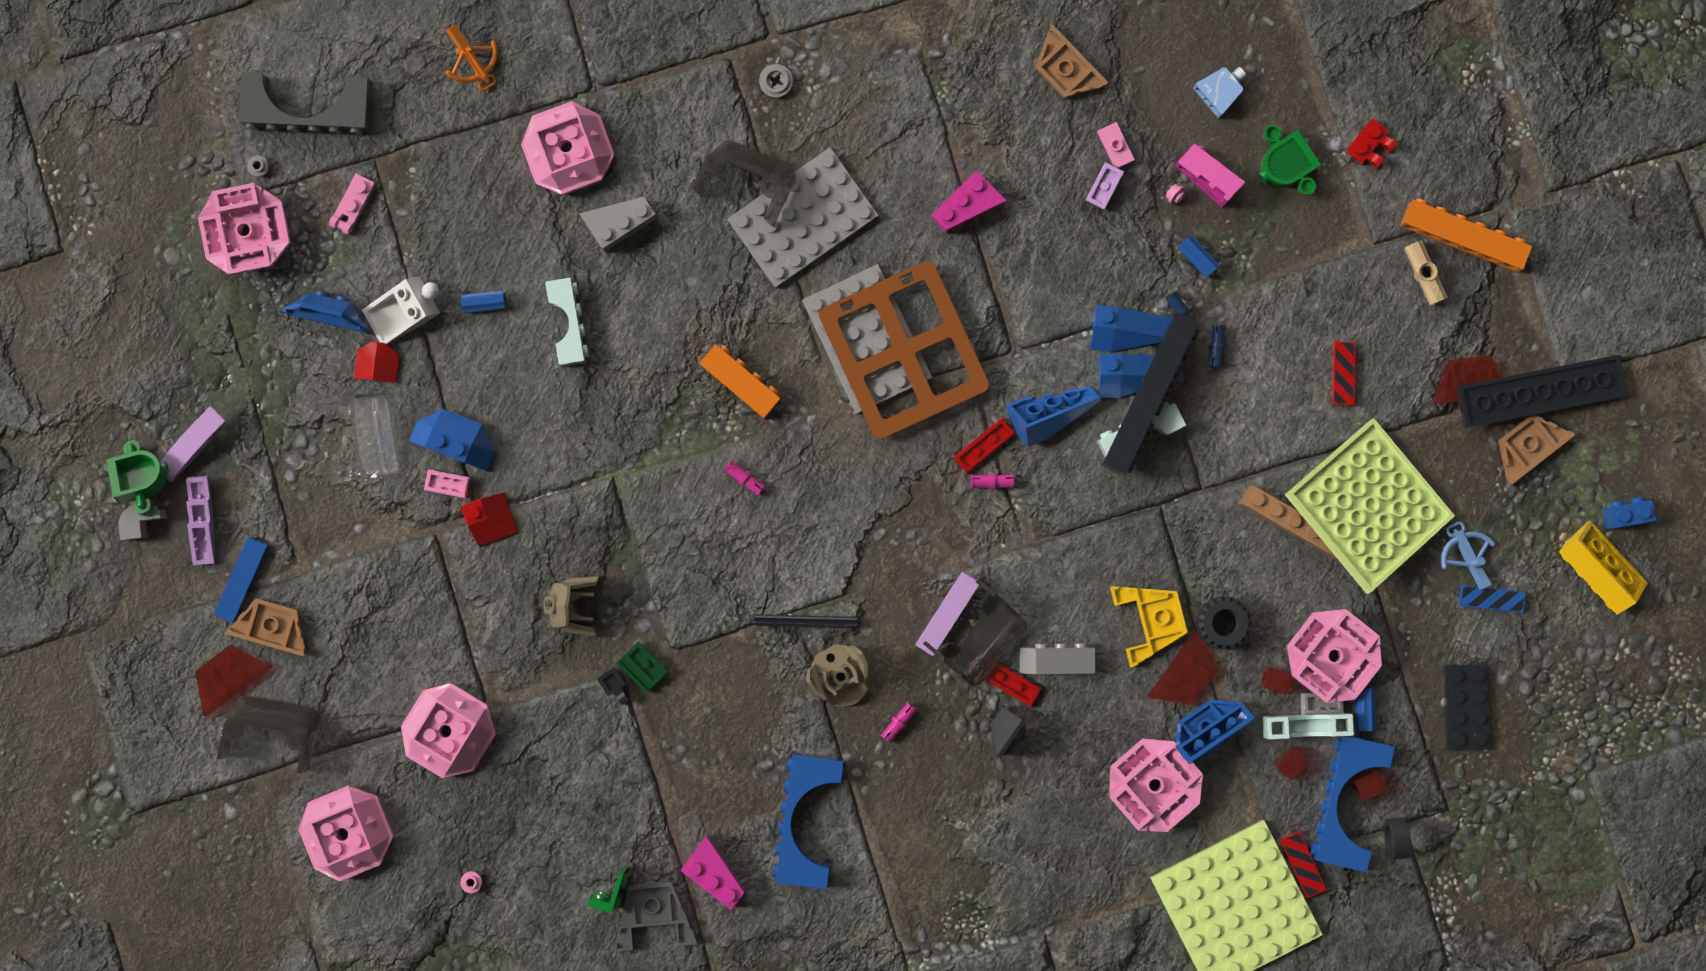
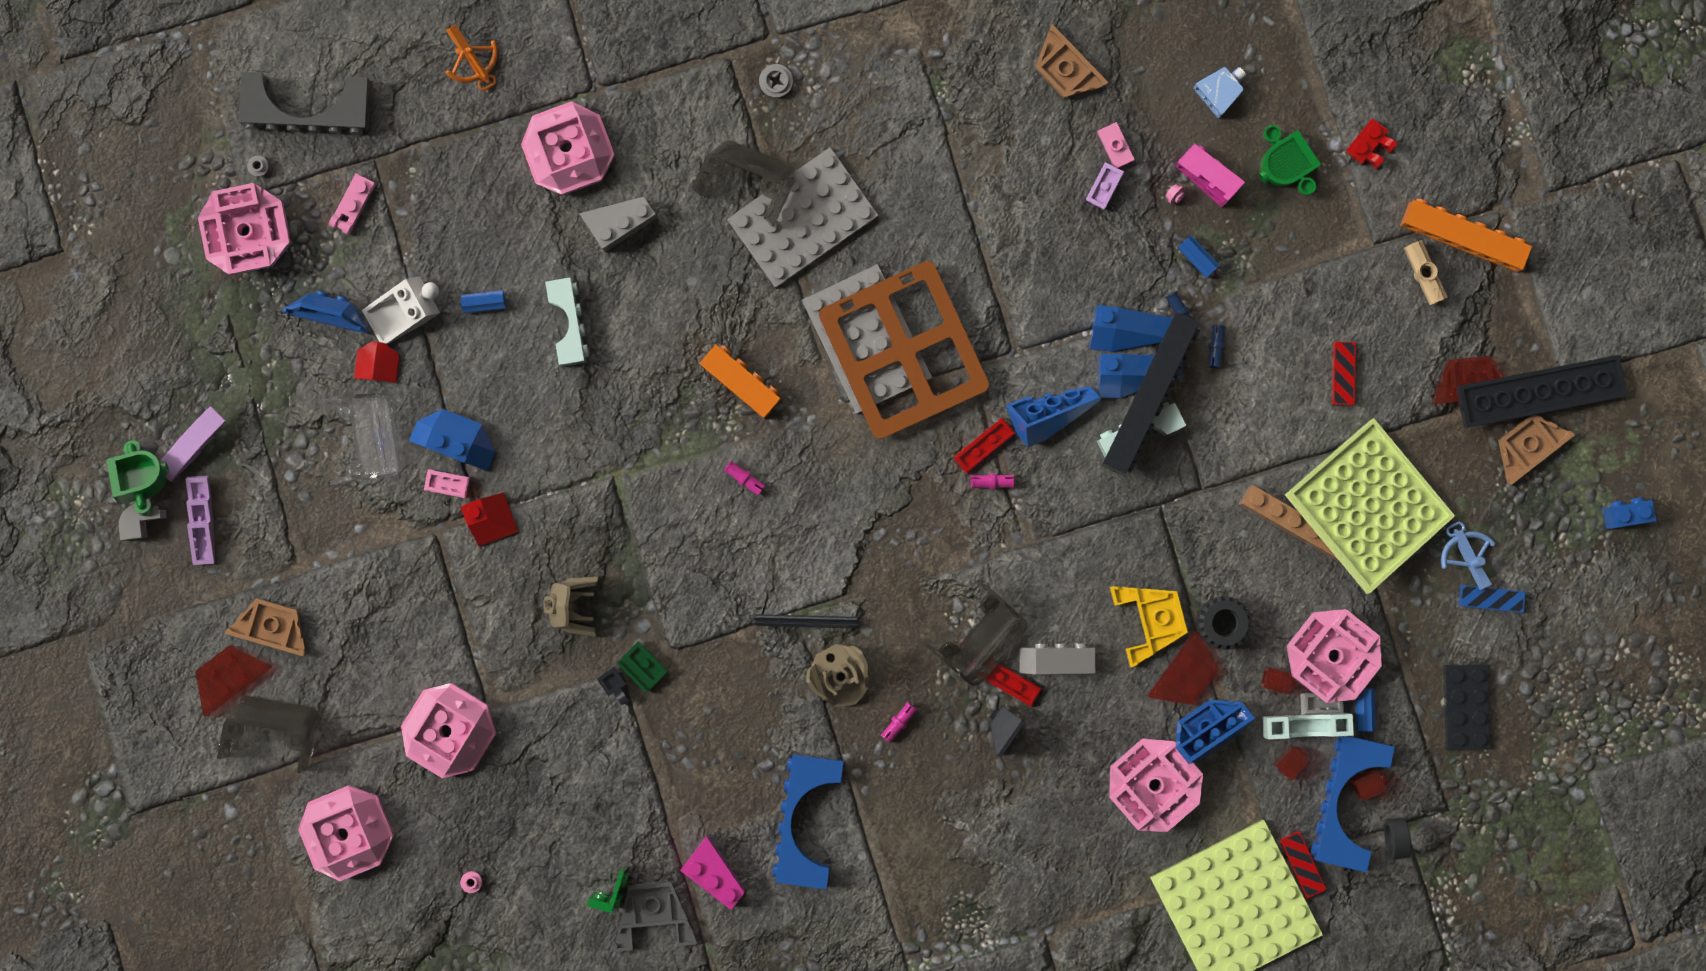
(241, 579): blue tile -> none
(948, 612): lavender slope -> none
(968, 202): dark pink wedge -> none
(1603, 568): yellow slope -> none

